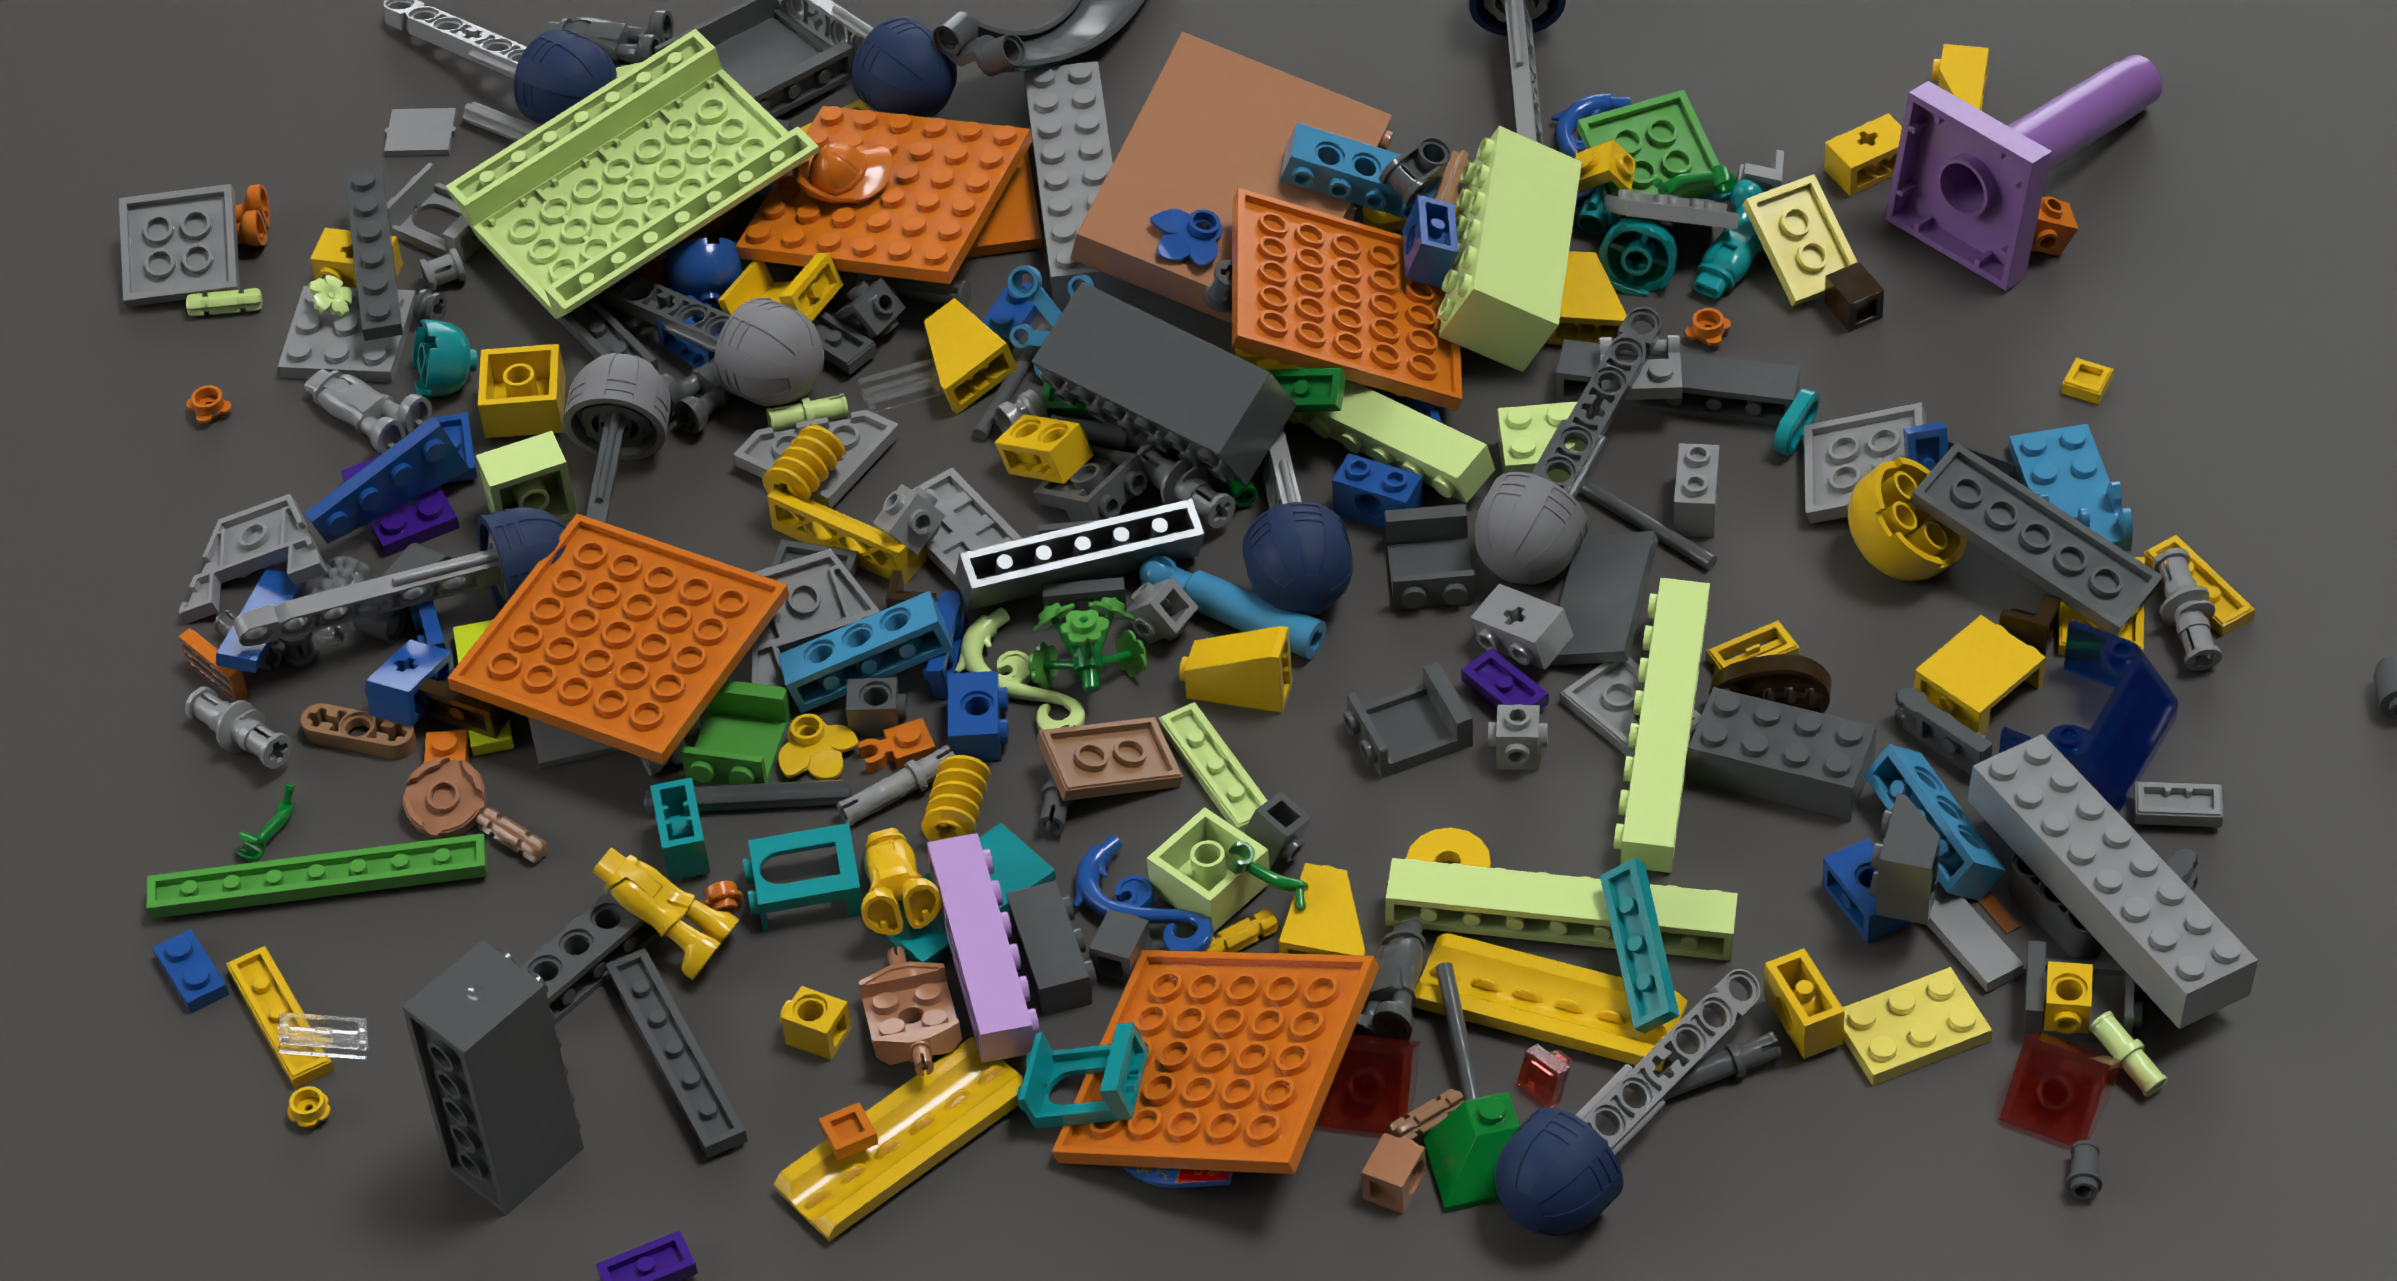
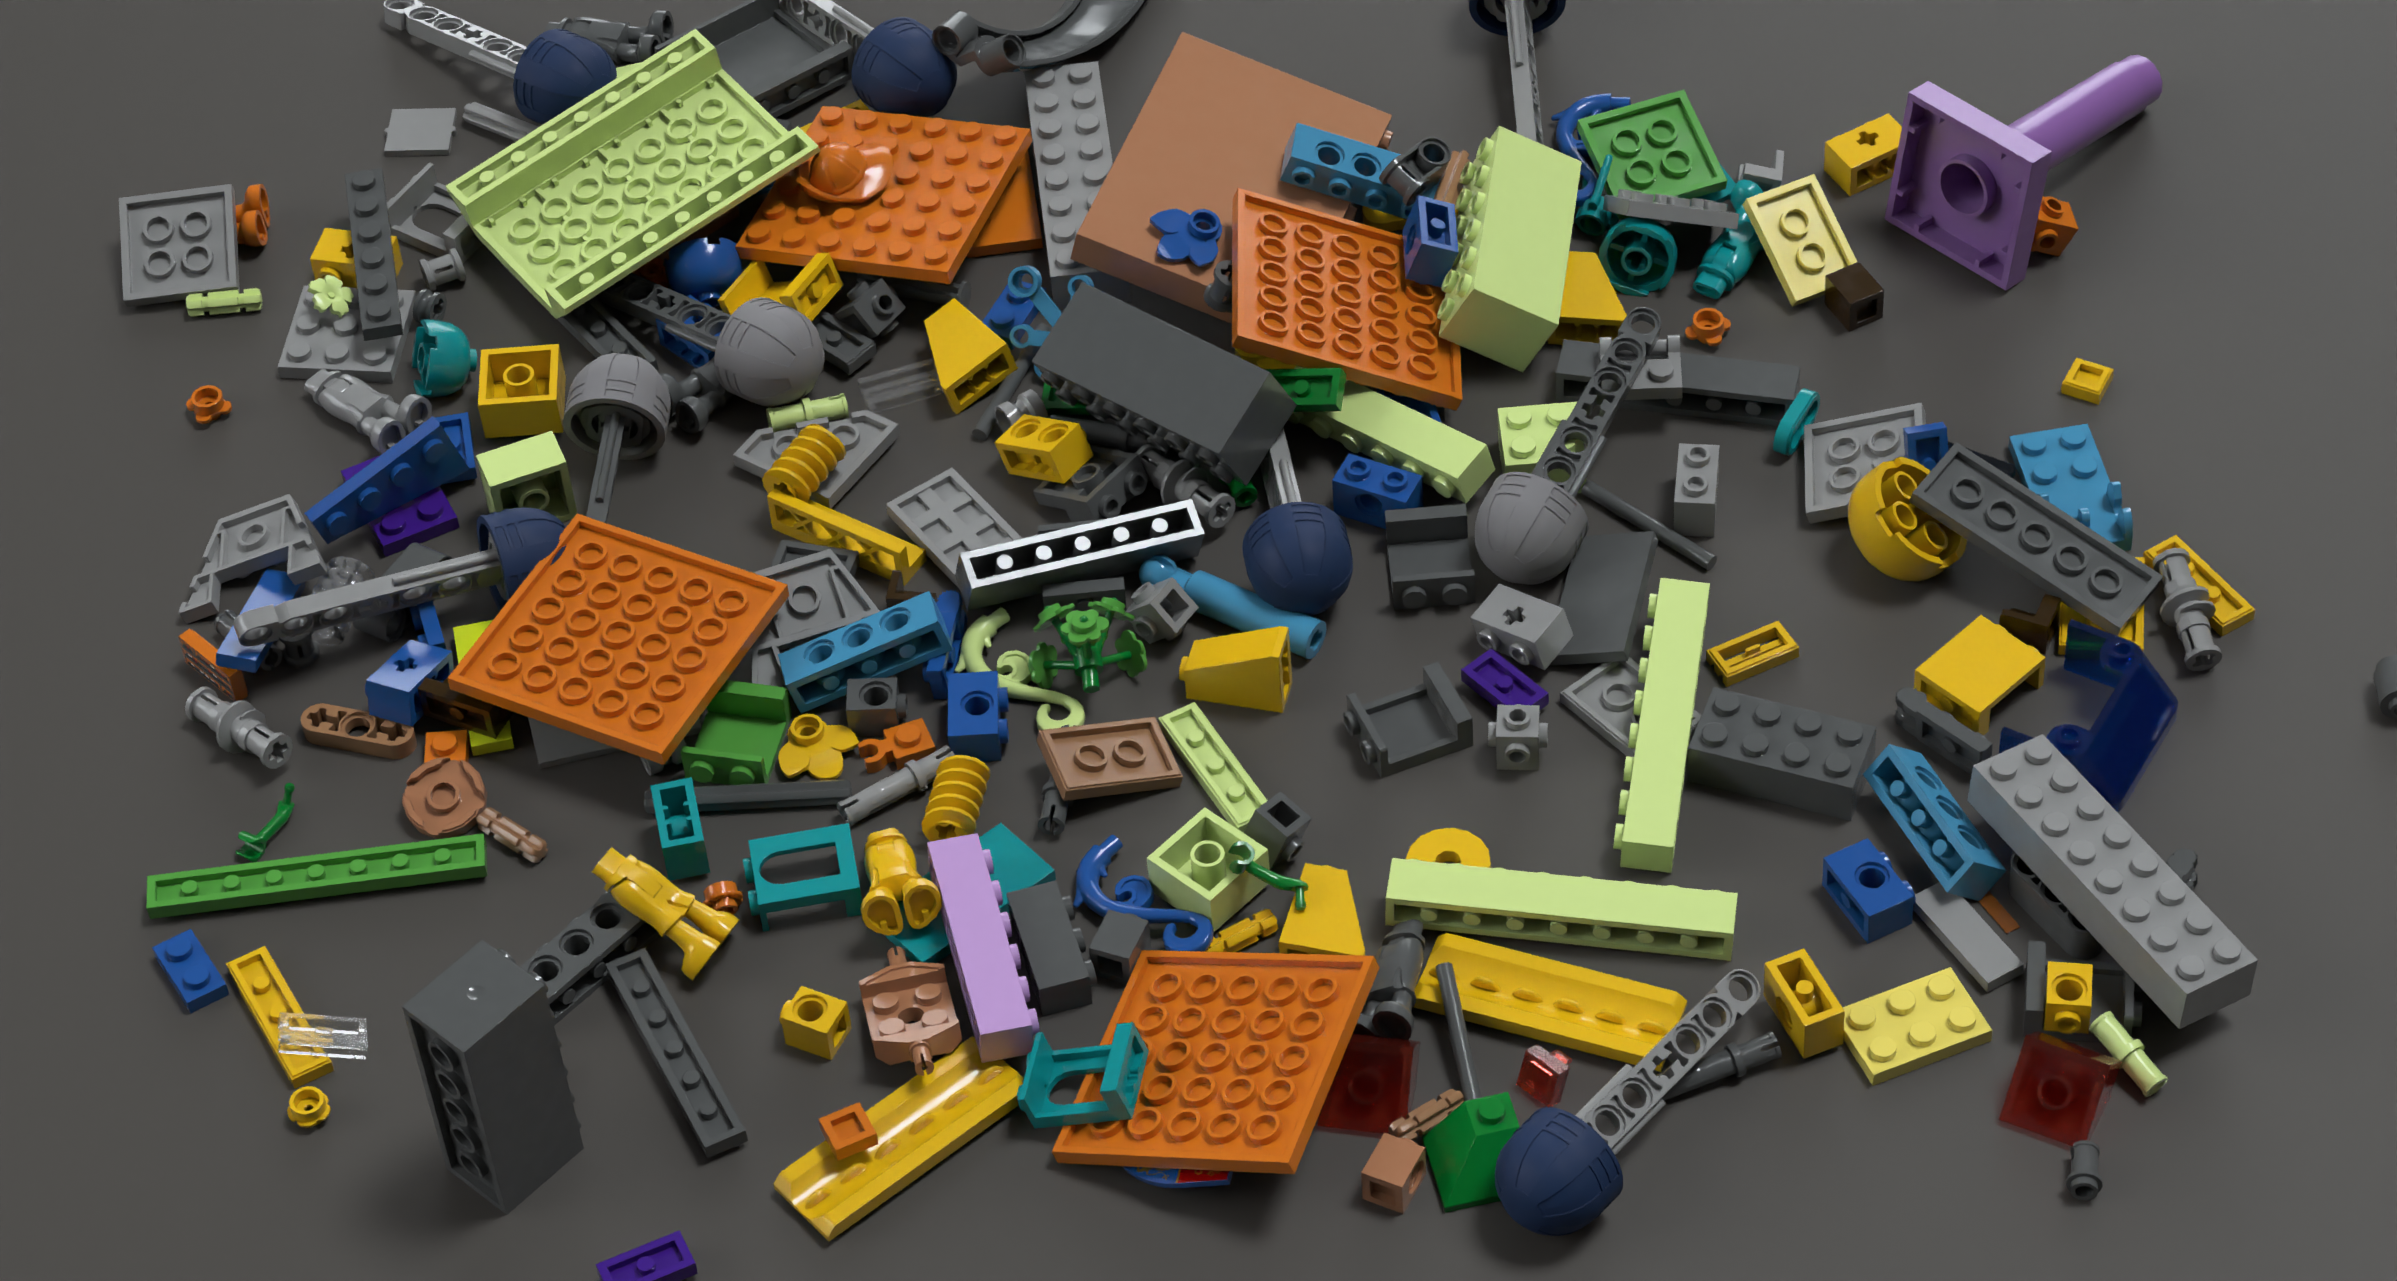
(910, 517): light grey brick -> none
(1605, 164): yellow bracket -> none
(1639, 946): teal plate -> none
(1720, 176): green piece -> none
(1778, 673): dark brown piece -> none
(1905, 864): dark grey slope -> none
(1963, 72): yellow slope -> none
(2178, 804): light grey plate -> none

